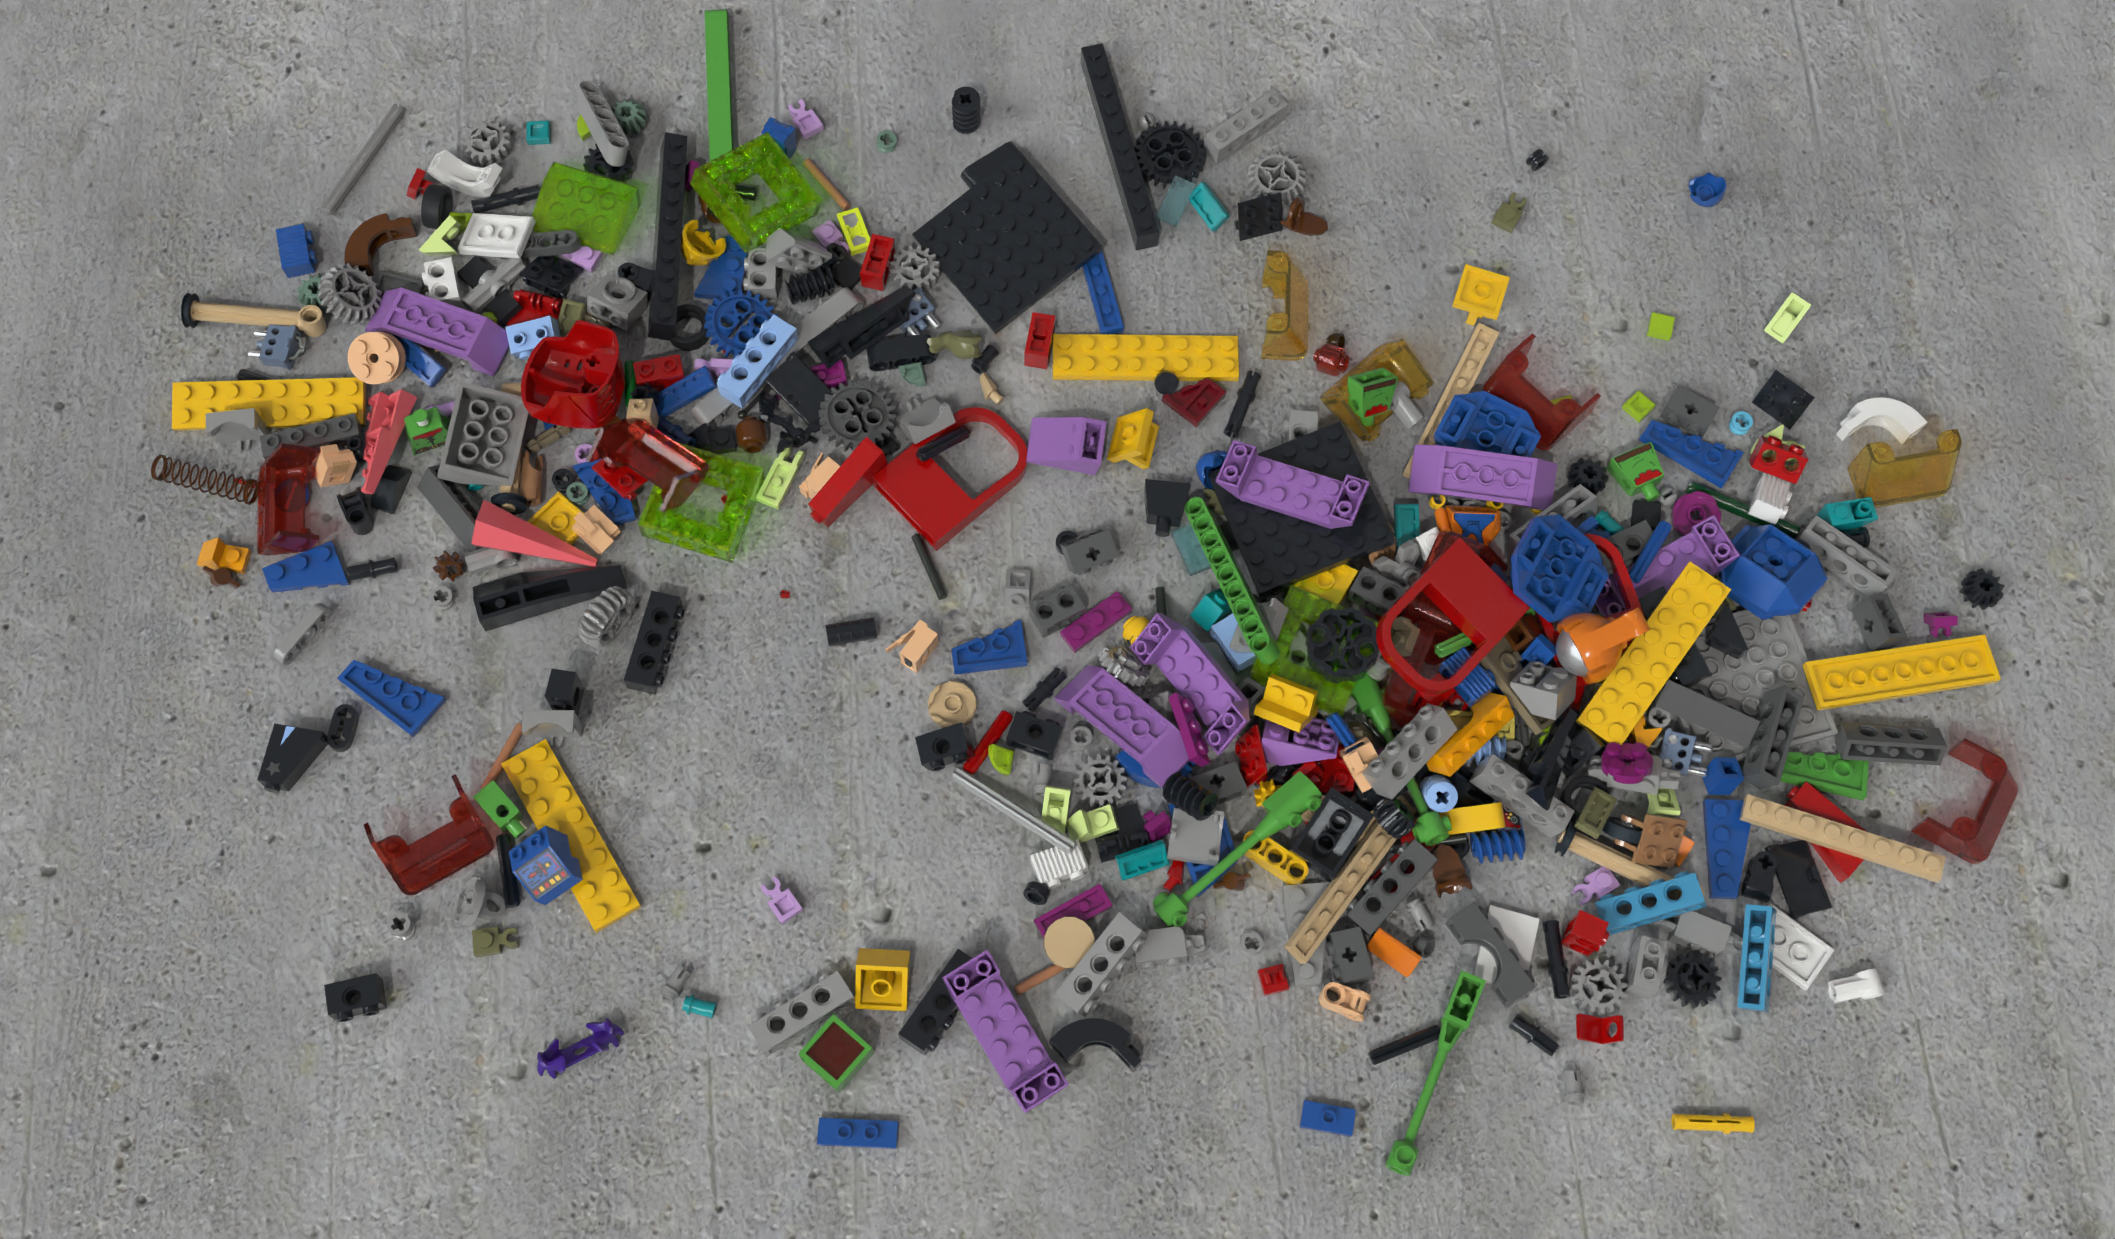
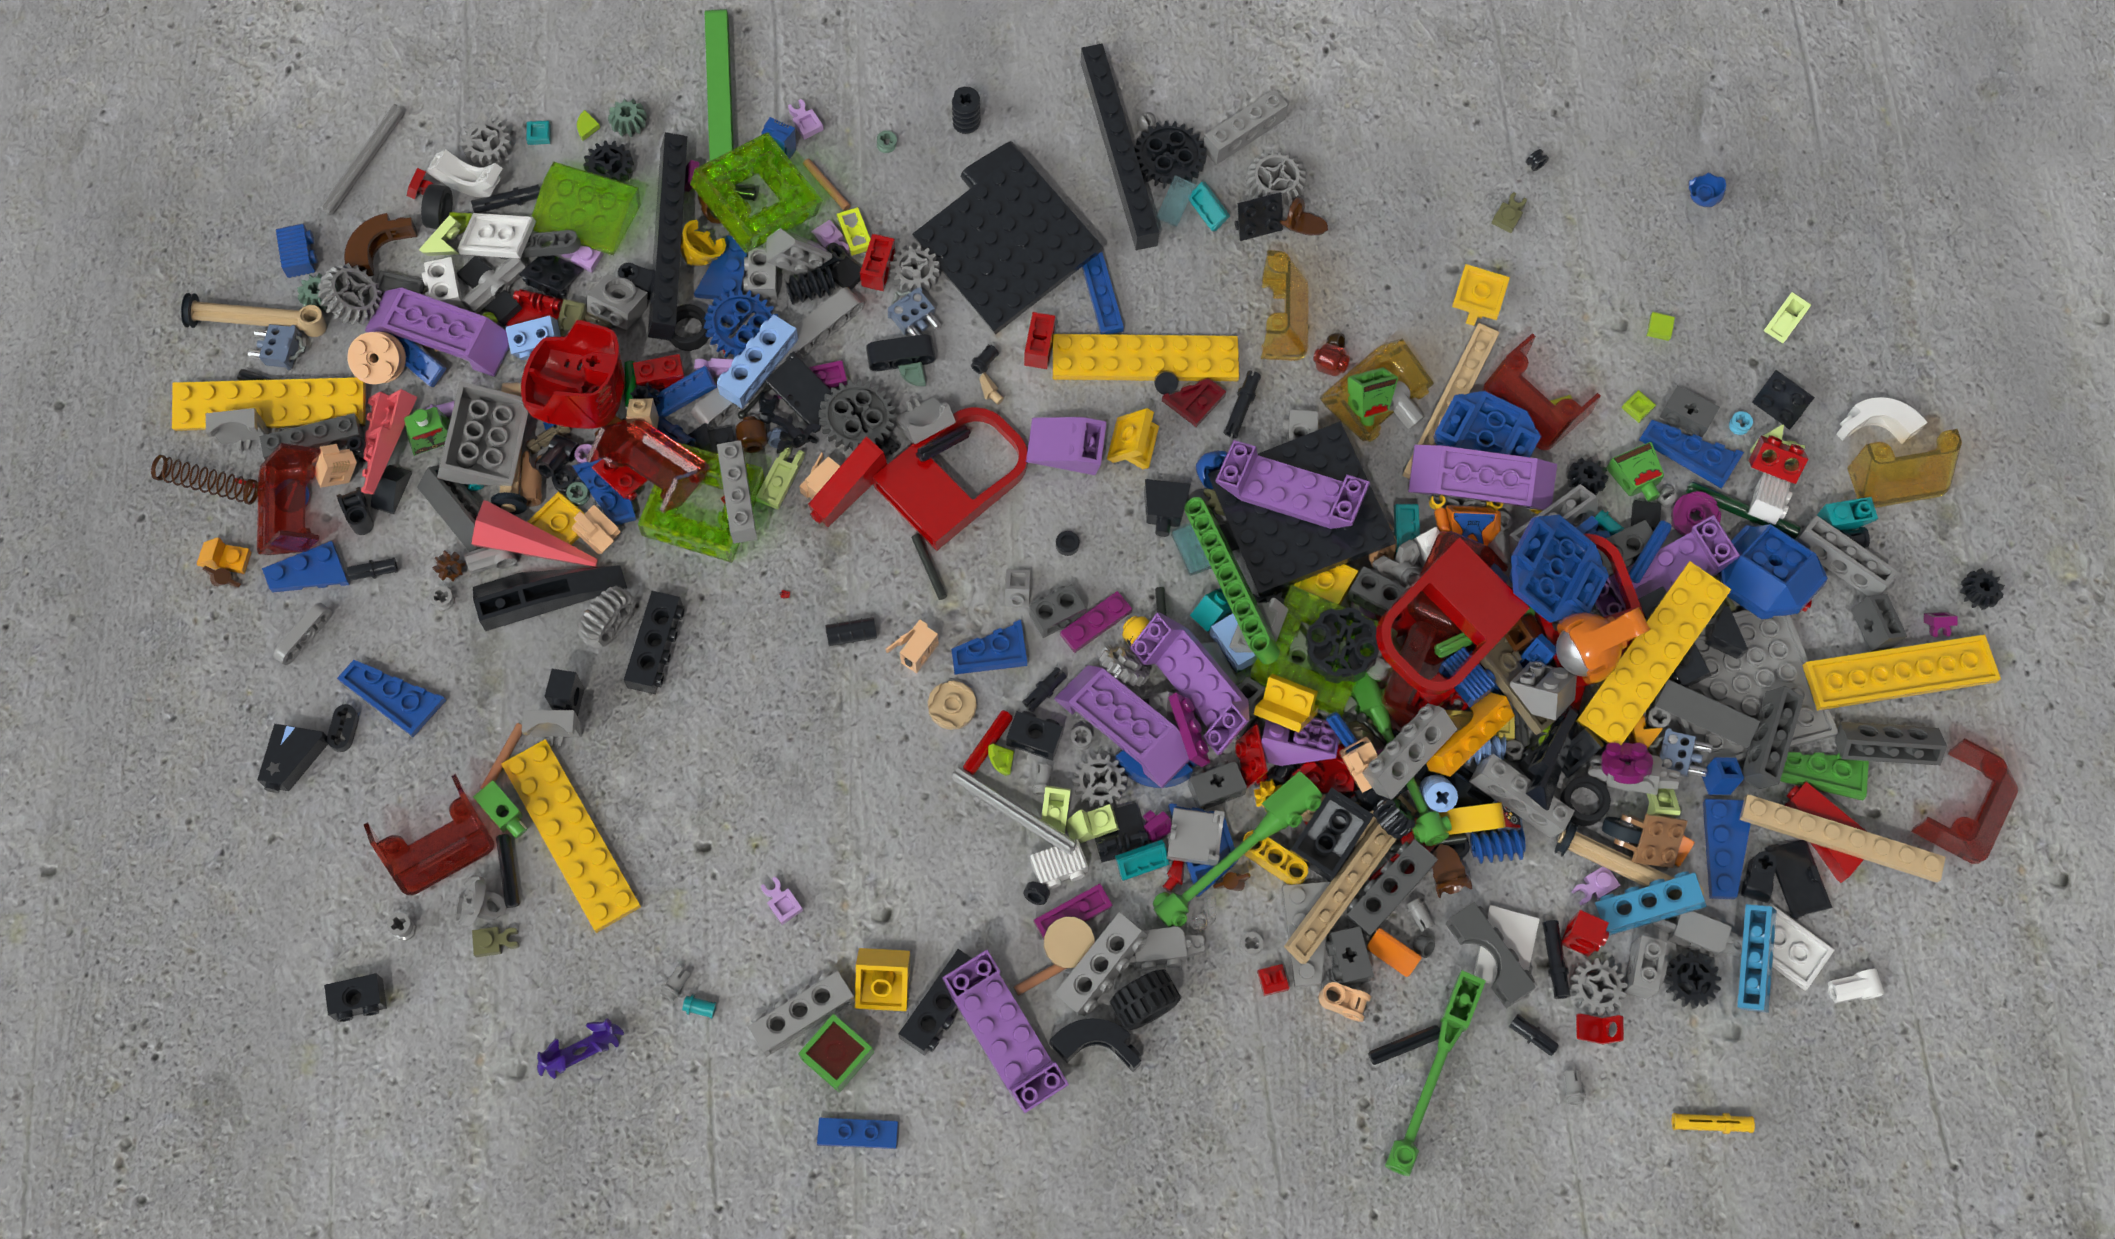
(545, 865): blue piece -> none
(558, 453): none -> black piece
(602, 123): light grey beam -> none
(737, 492): none -> light grey brick
(774, 436): none -> sand blue plate
(863, 328): black wedge -> none
(931, 746): black brick -> none
(961, 343): olive animal -> none
(1077, 548): dark grey brick -> none
(1145, 999): none -> black tyre
(1190, 796): black piece -> none
(1327, 1118): blue plate -> none
(1404, 636): dark tan bracket -> none
(1595, 812): olive plate -> none

